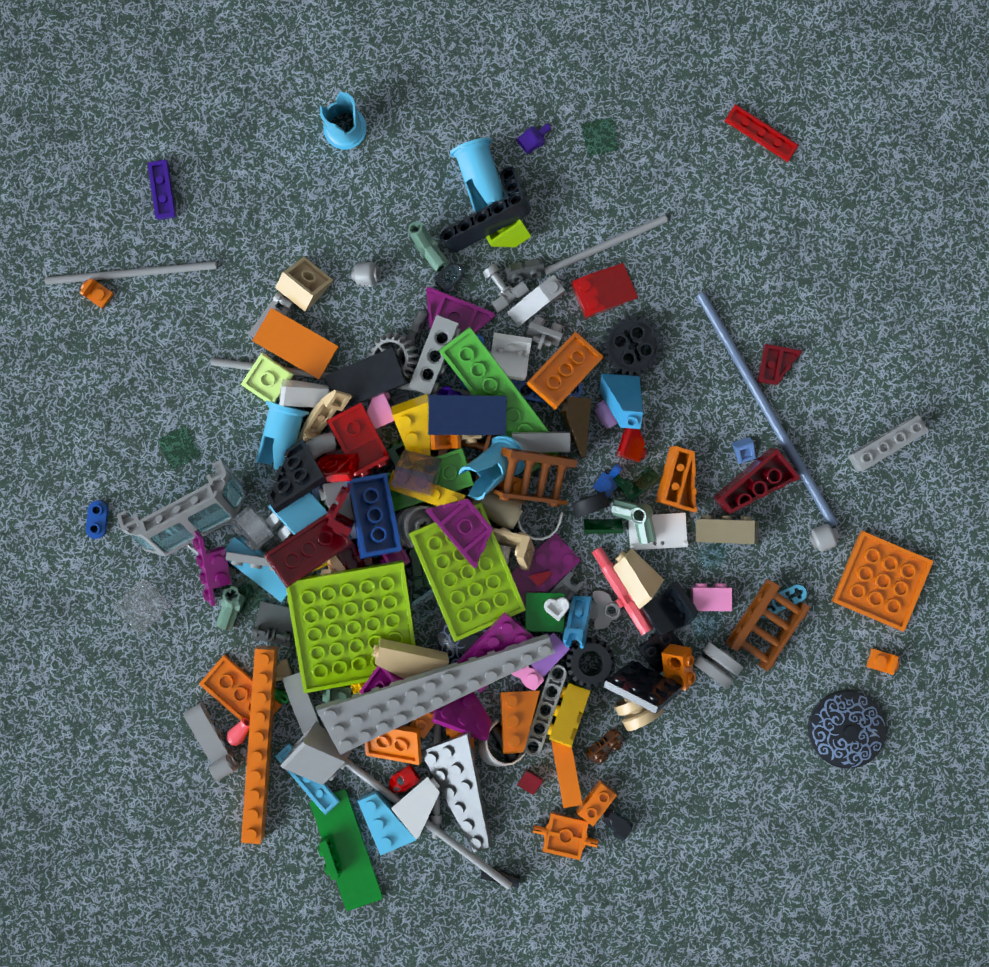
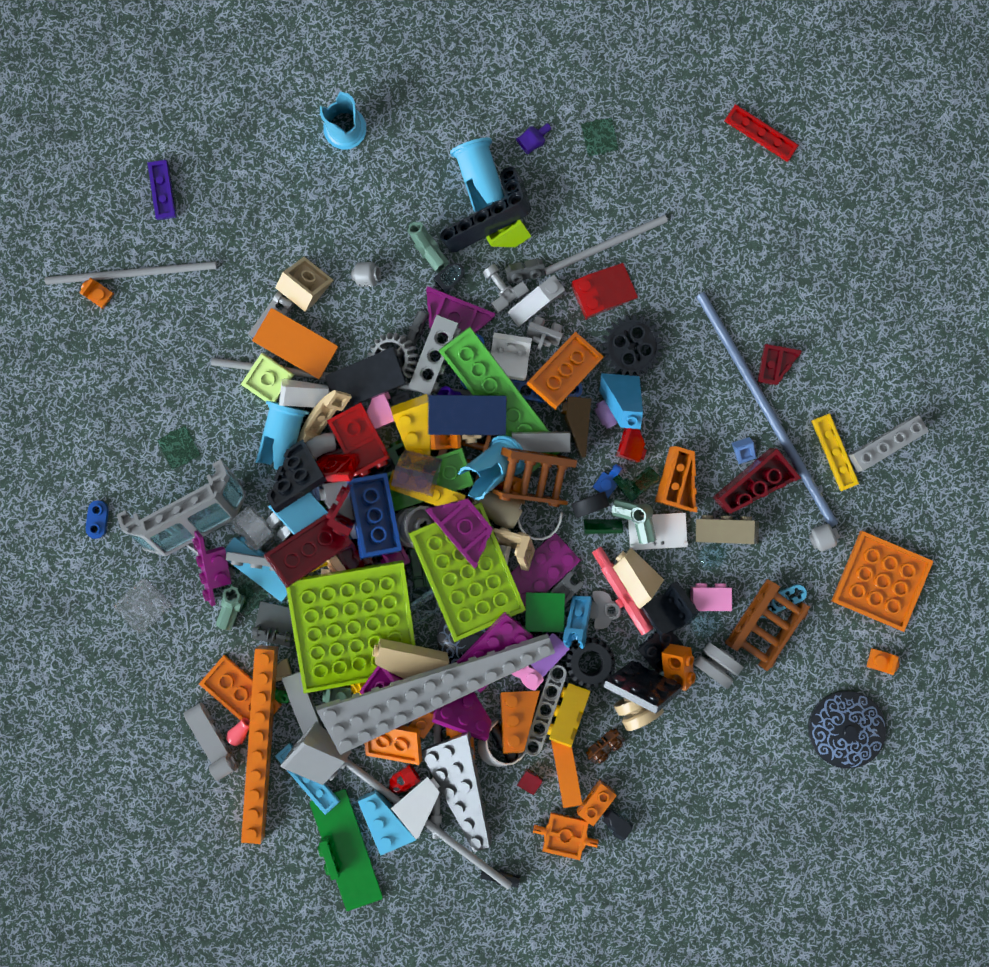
(540, 578): dark red slope -> none
(556, 608): white tile -> none
(835, 452): none -> yellow tile

